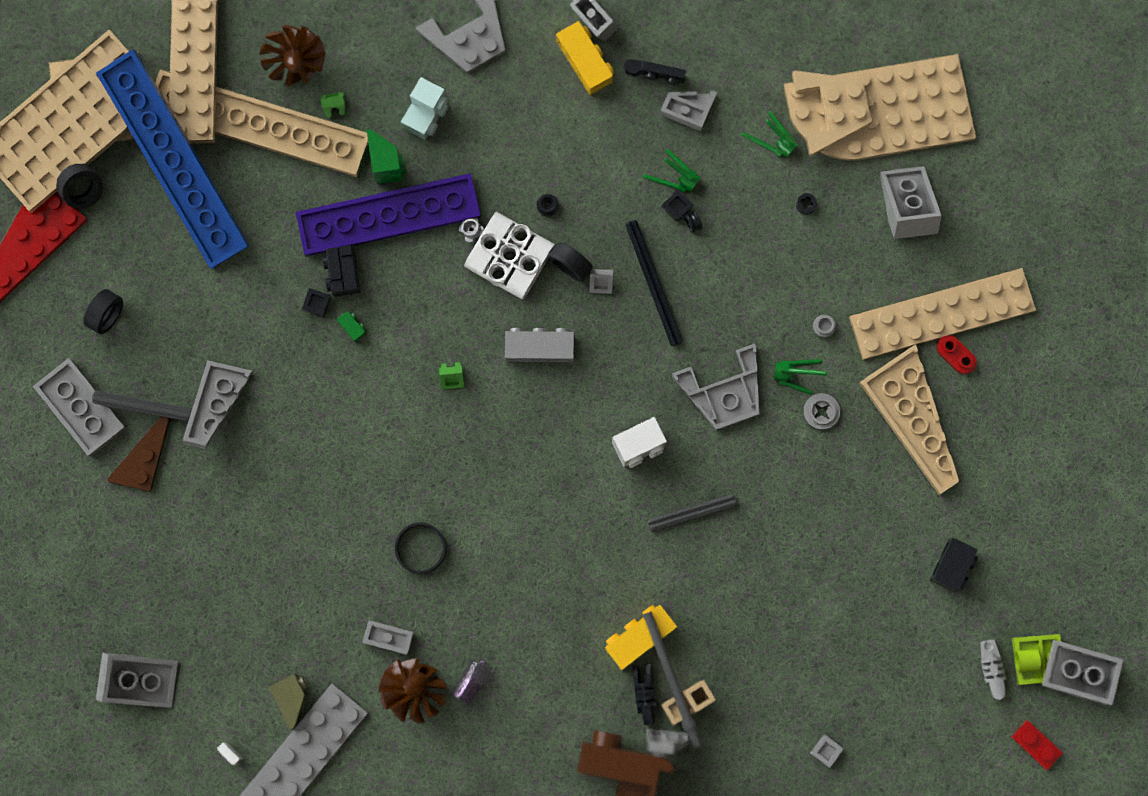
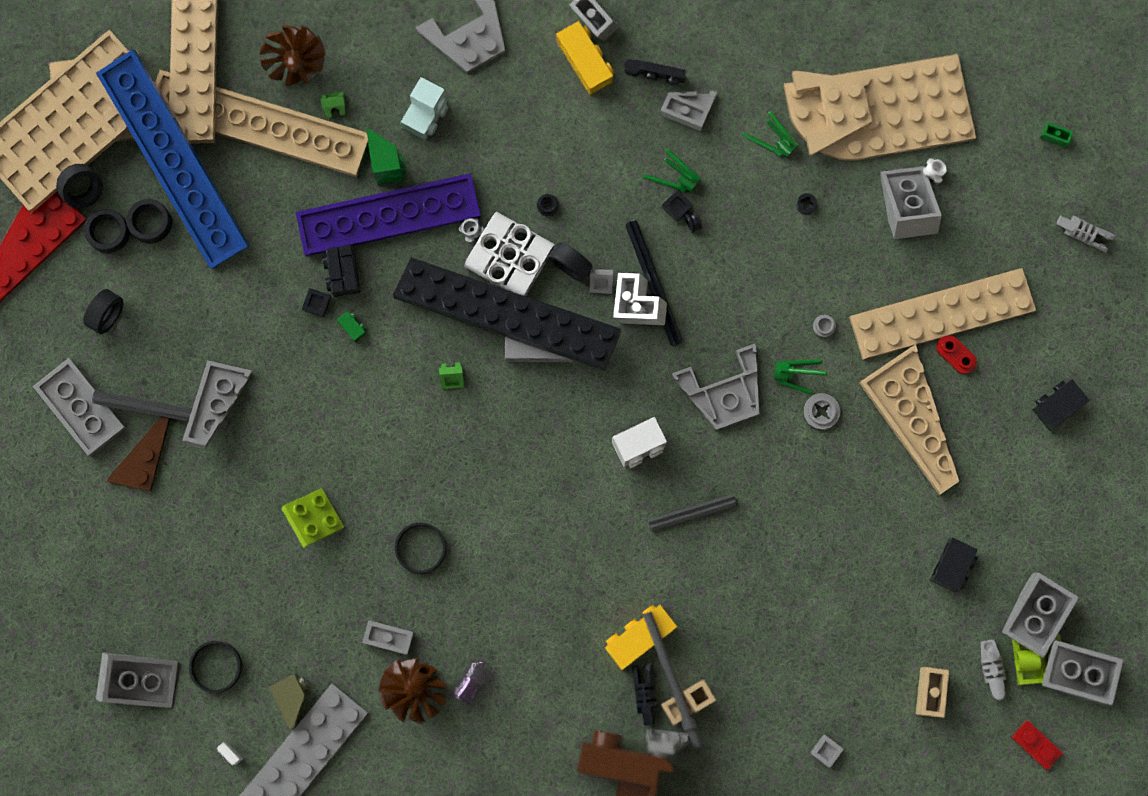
(96, 217): none -> black tyre
(137, 208): none -> black tyre
(191, 666): none -> black tyre
(312, 517): none -> lime plate
(507, 313): none -> black plate
(633, 305): none -> white brick
(932, 692): none -> tan brick
(935, 170): none -> white plate
(1039, 613): none -> light grey slope
(1056, 134): none -> green piece
(1060, 404): none -> black brick
(1084, 231): none -> light grey hinge

